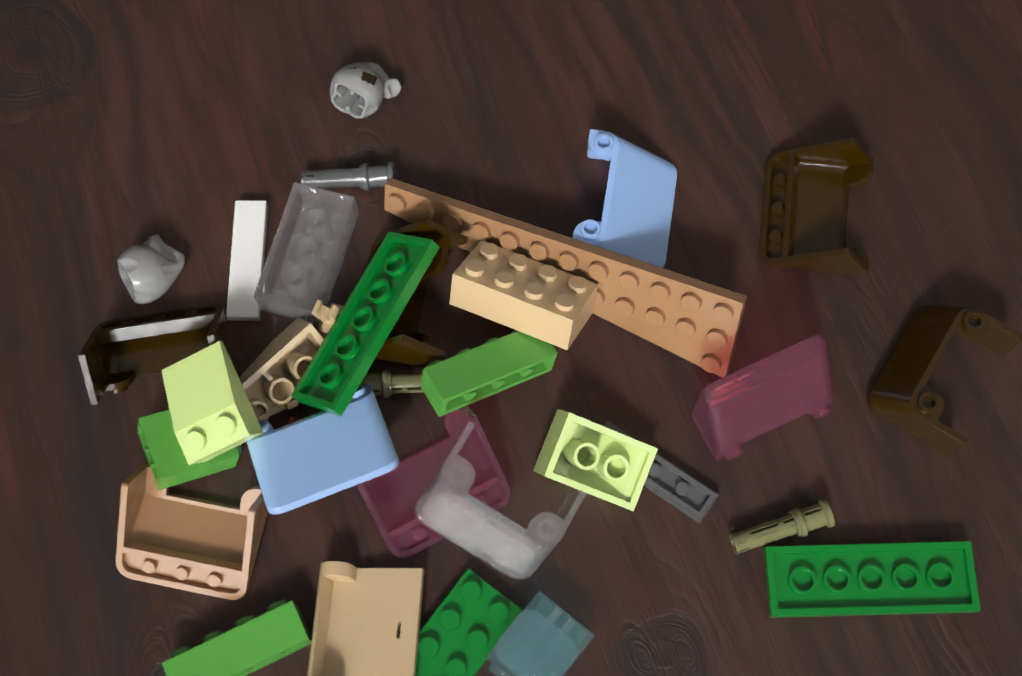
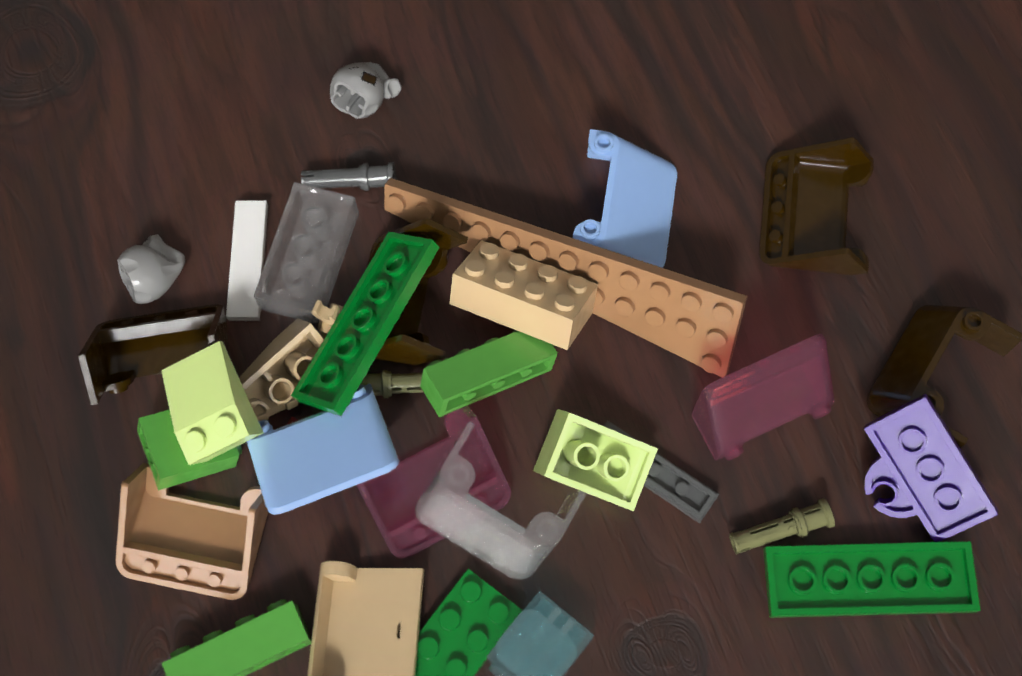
(925, 471): none -> plate

